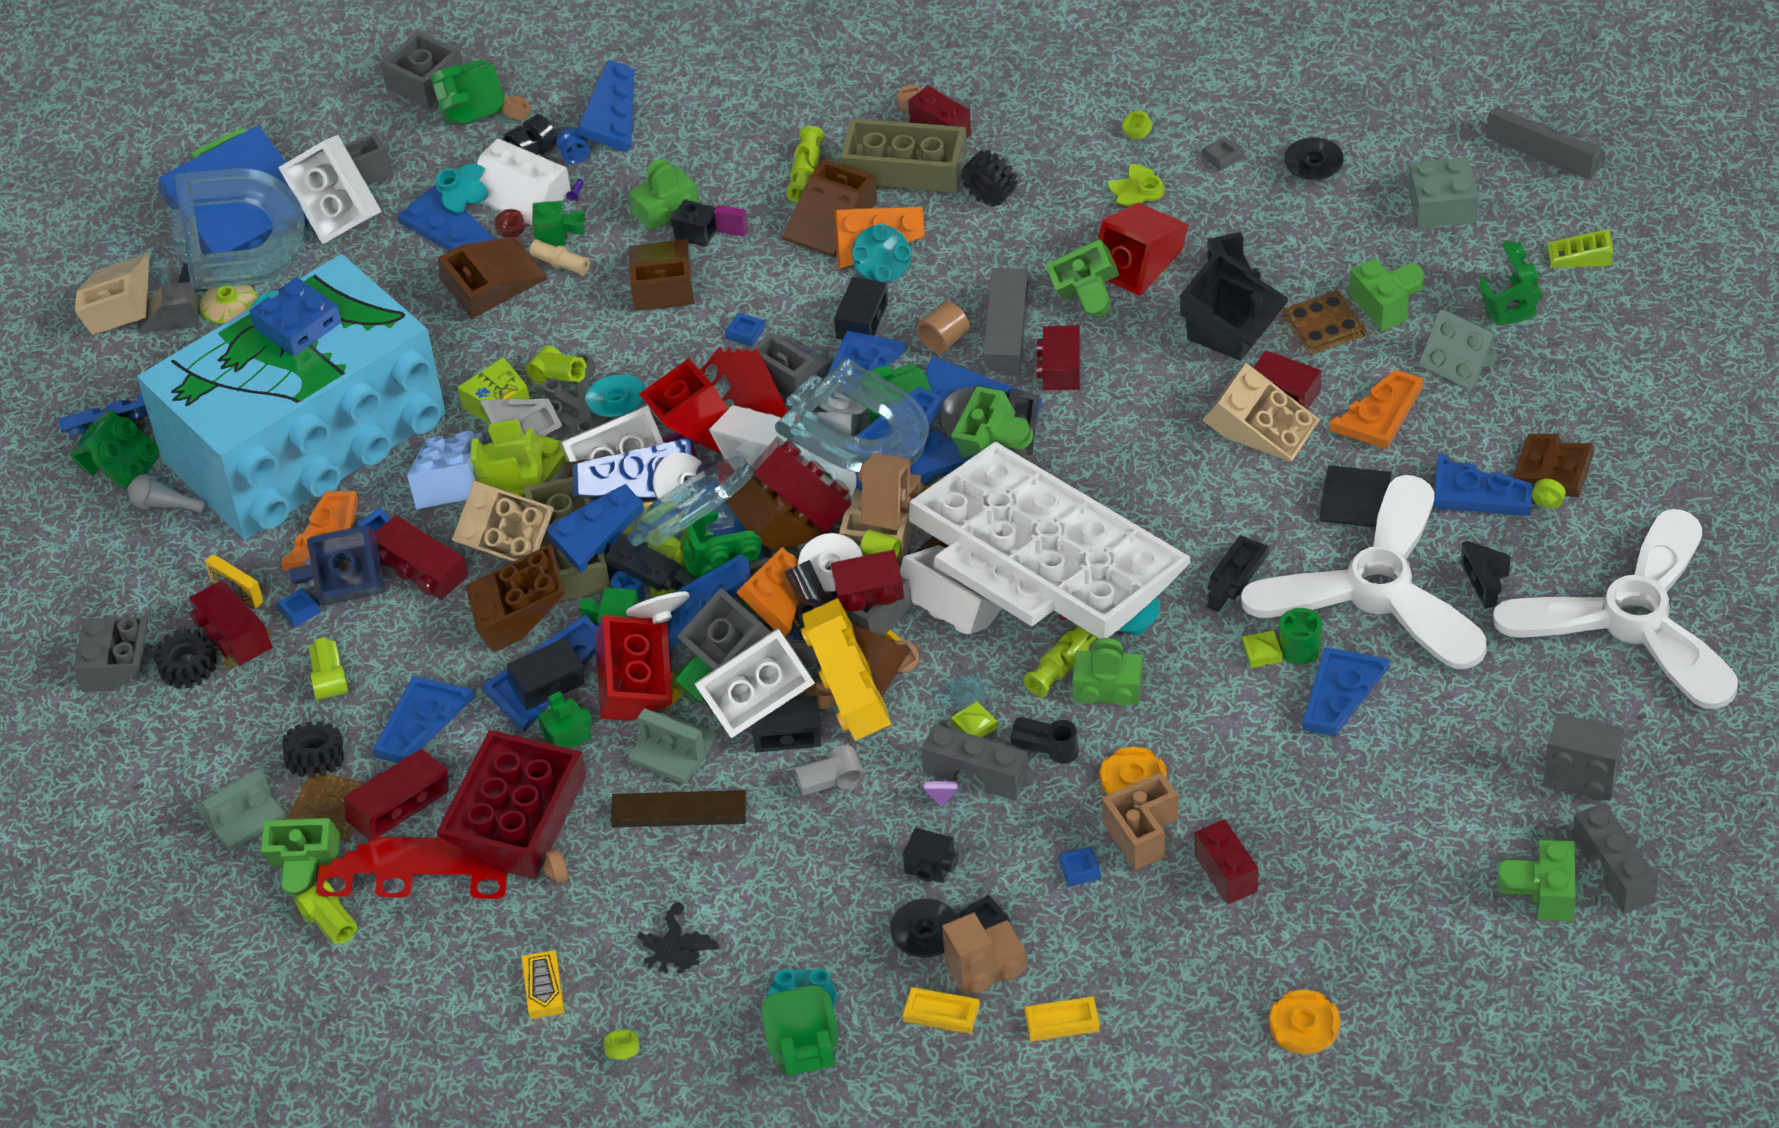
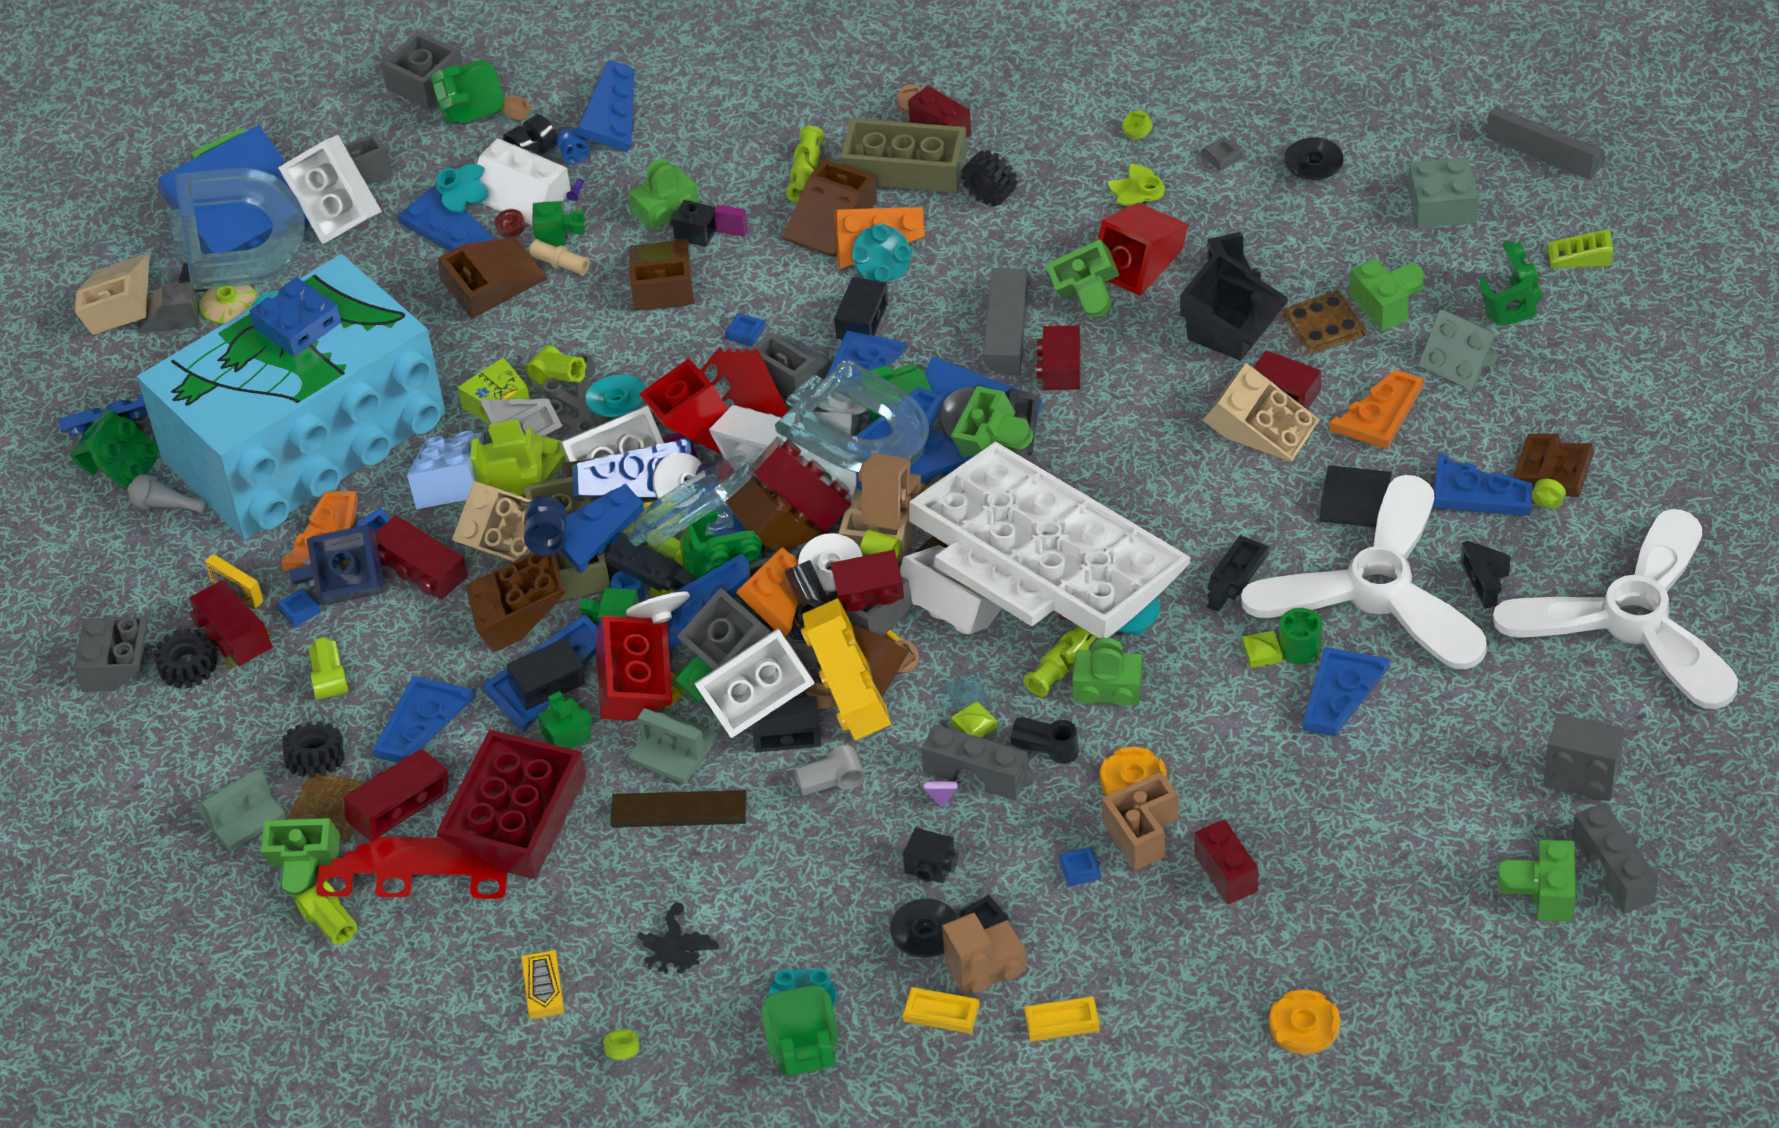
(545, 526): none -> dark blue wheel
(555, 866): medium nougat tile -> none
(942, 327): medium nougat piece -> none

